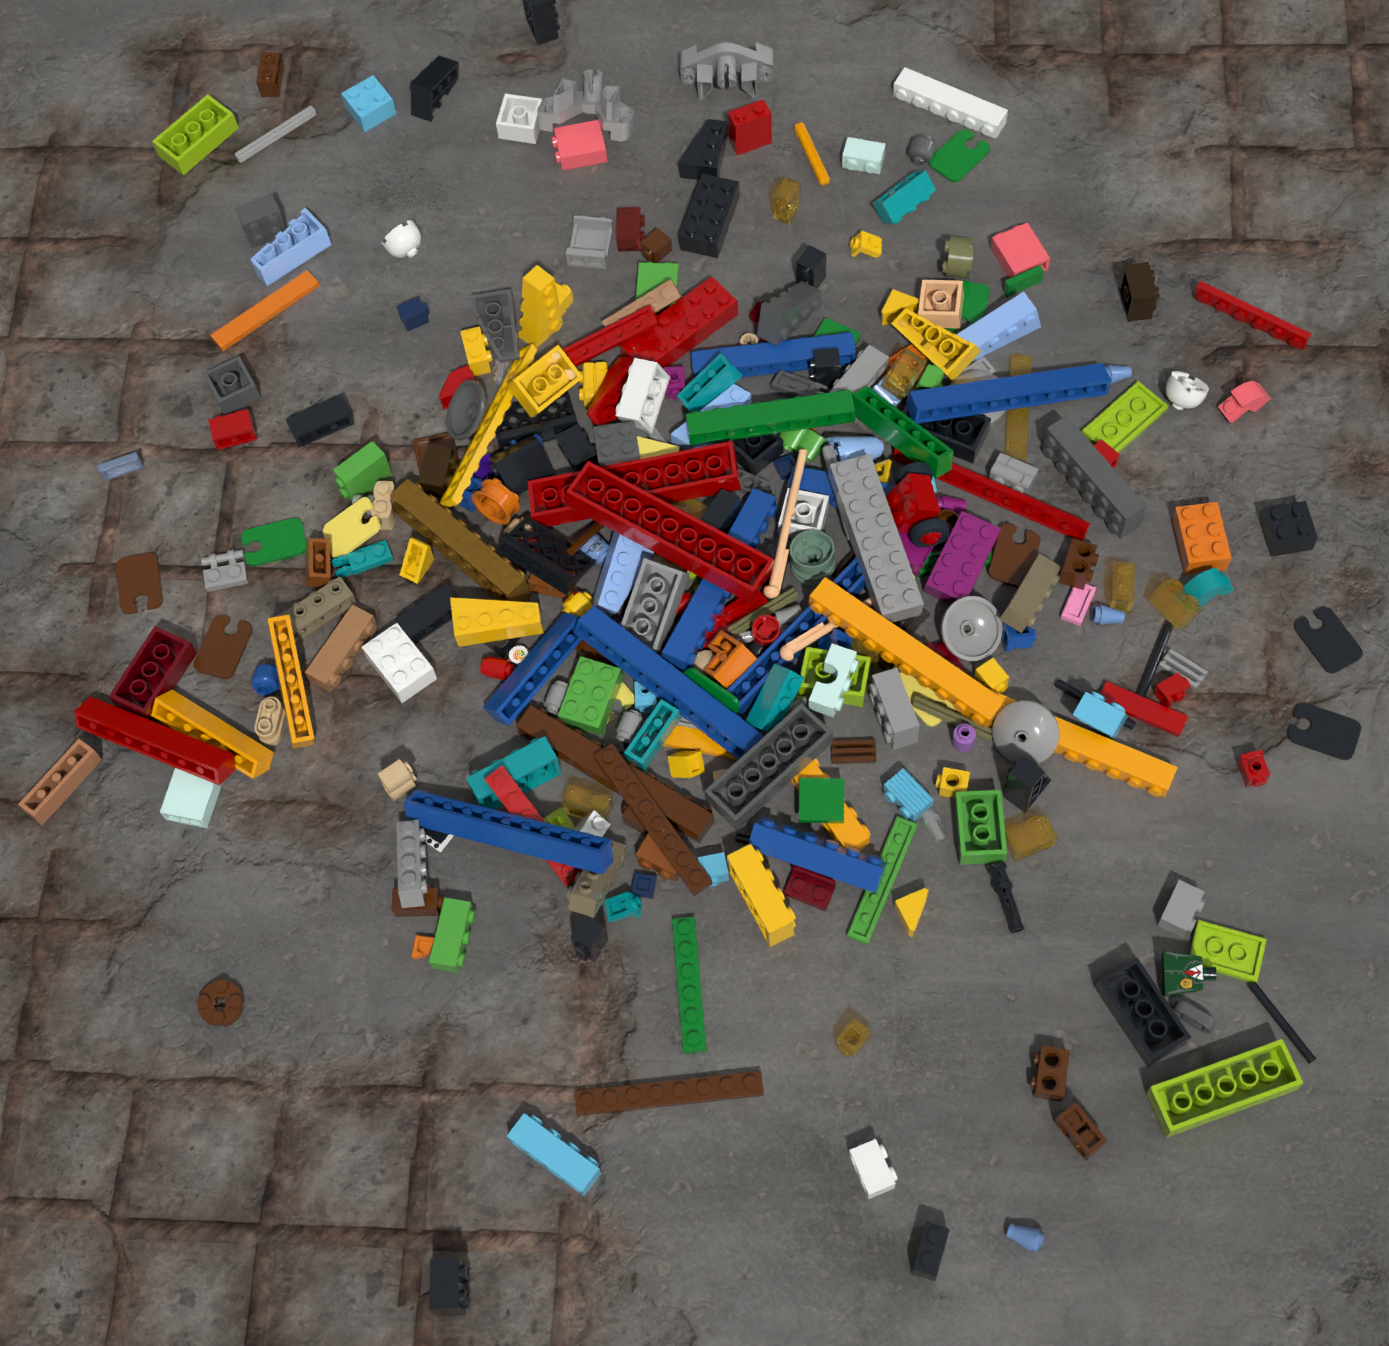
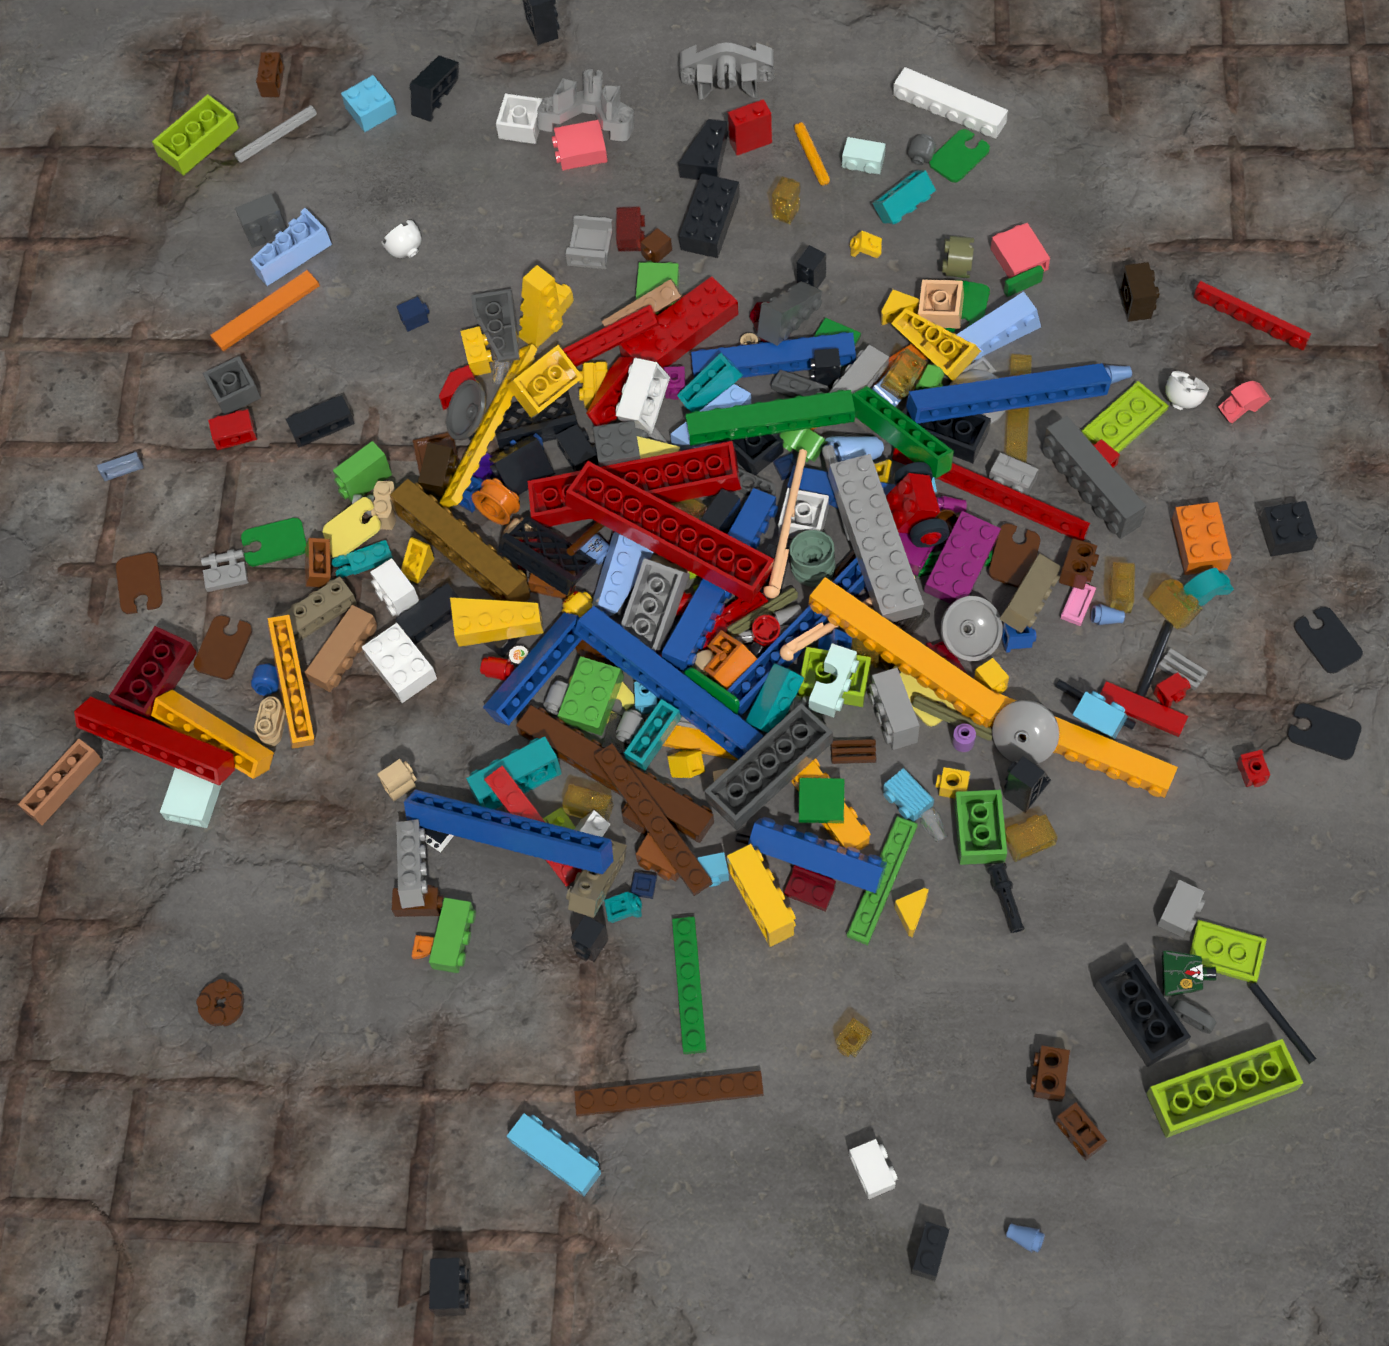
(393, 588): none -> white brick

